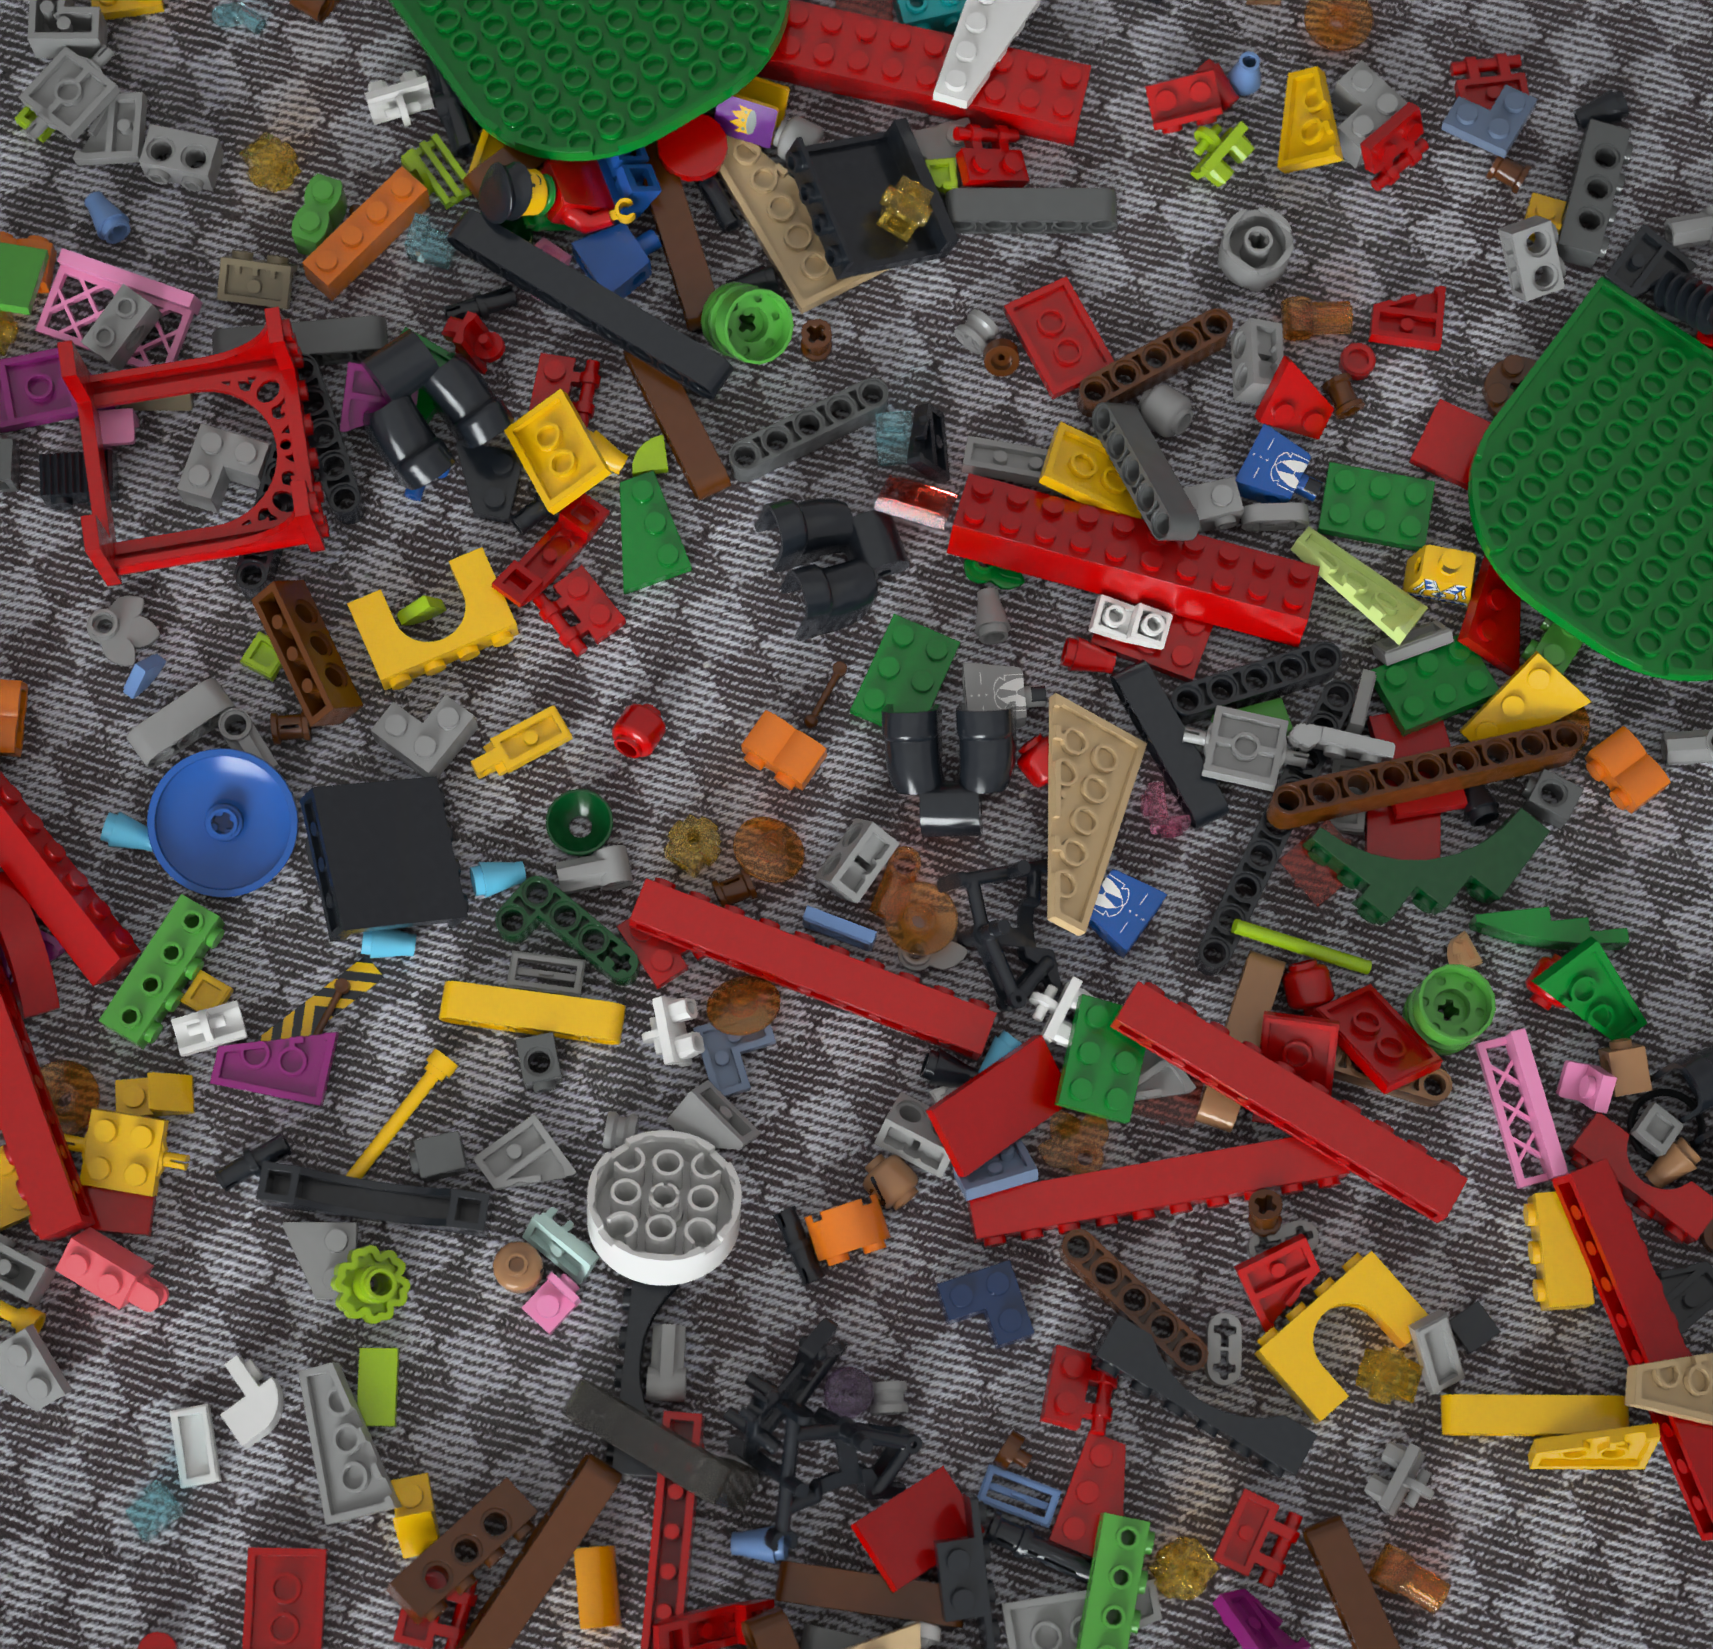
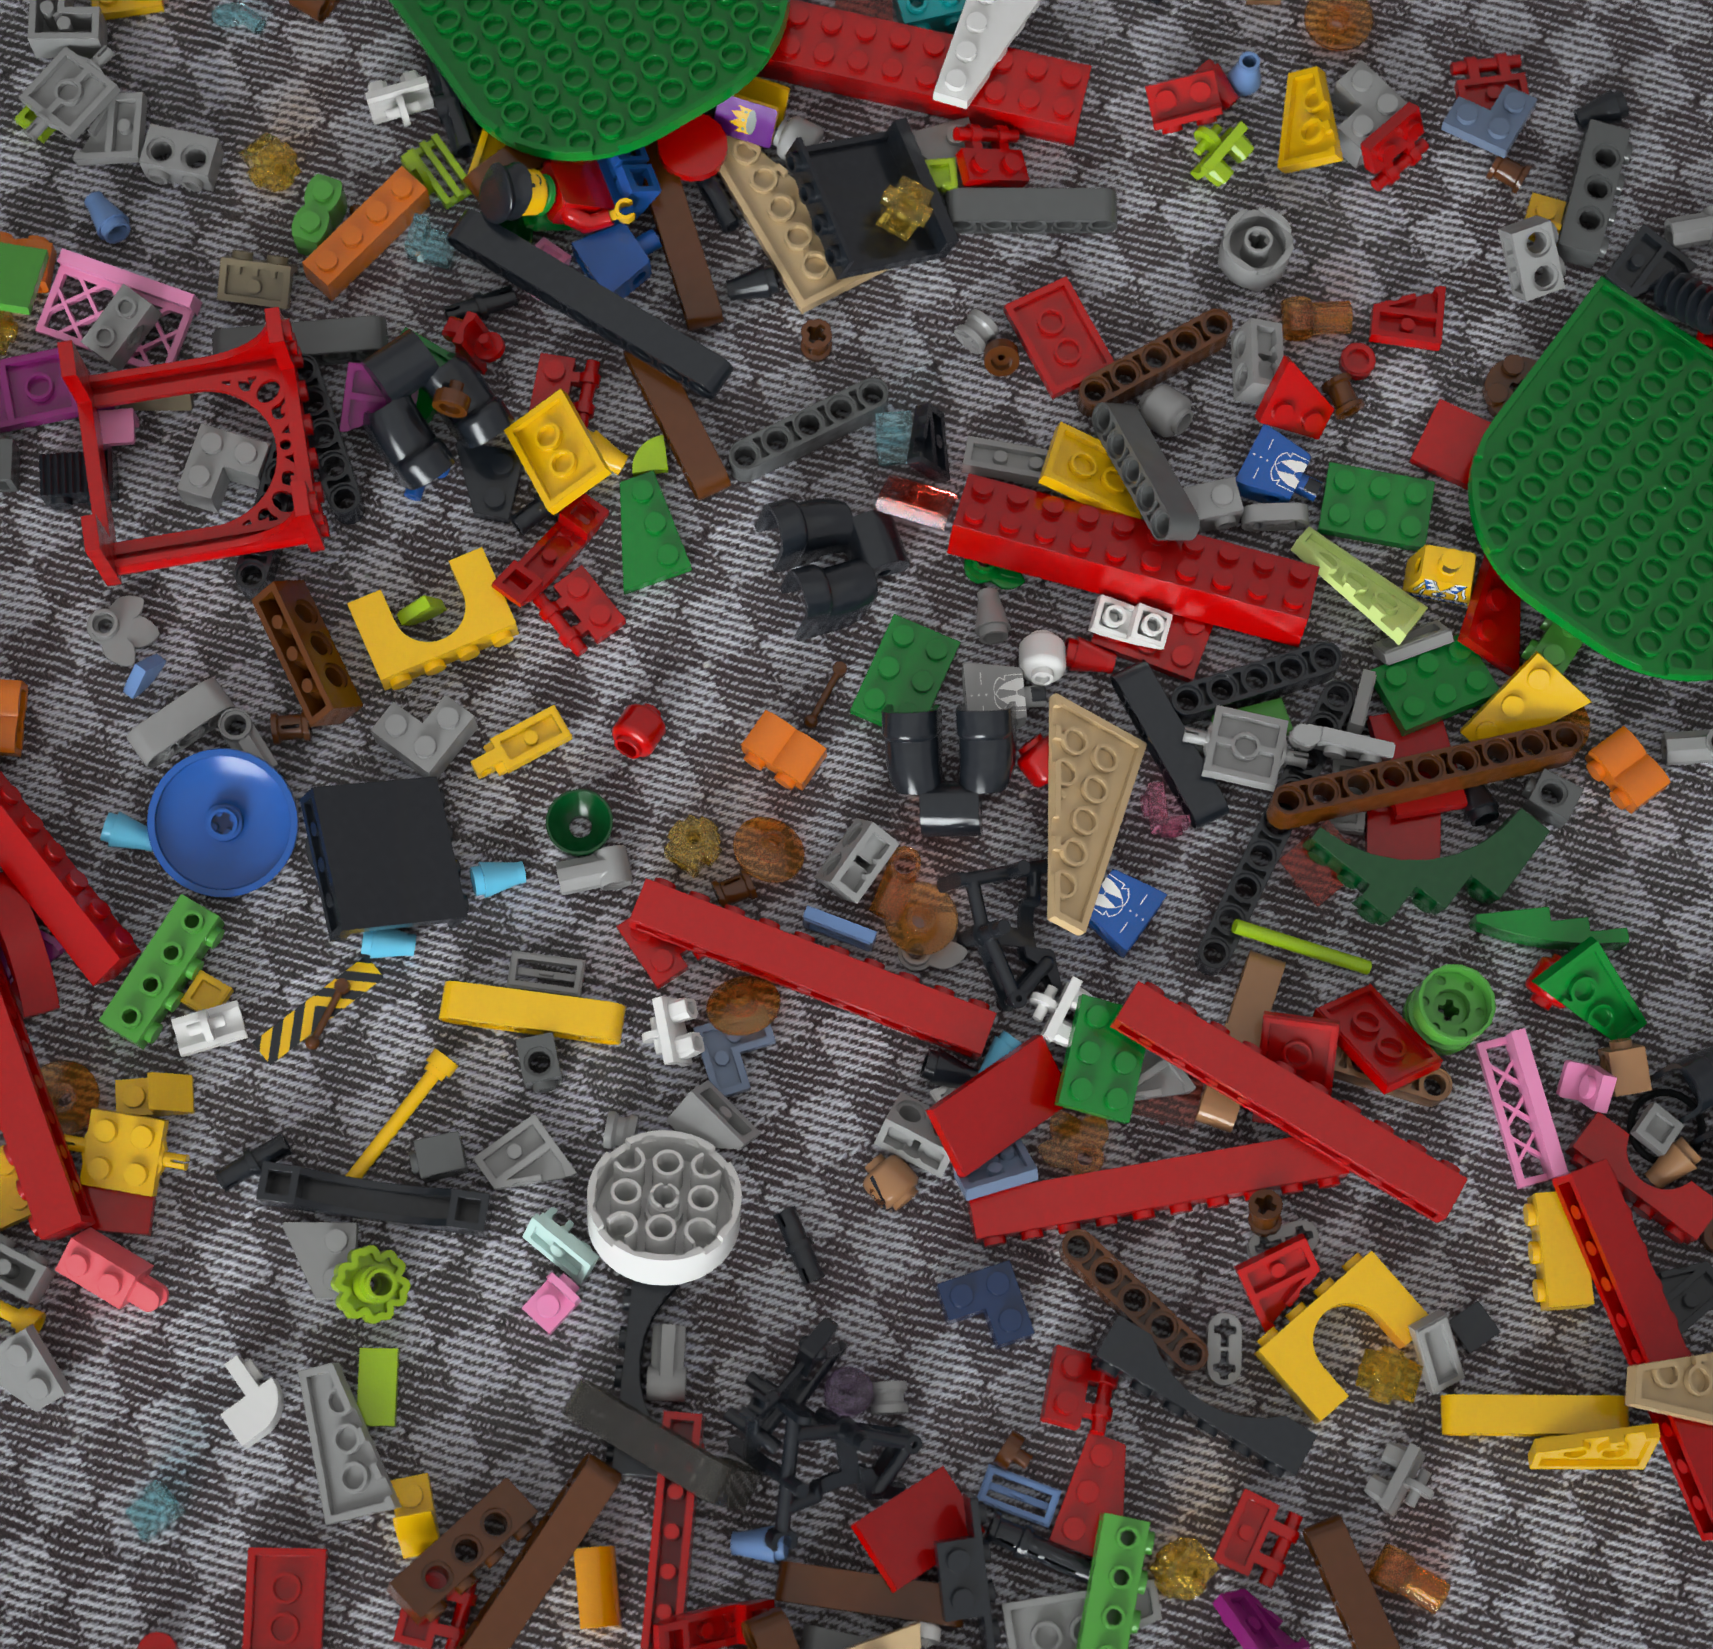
(195, 1446): white tile -> none
(262, 657): lime tile -> none
(279, 1068): magenta wing -> none
(452, 400): none -> reddish brown tile
(518, 1267): medium nougat head -> none
(573, 935): dark green beam -> none
(764, 326): bright green wheel -> none
(848, 1229): orange brick -> none
(1042, 657): none -> white head
(1307, 986): red head -> none
(1462, 951): light nougat tile -> none

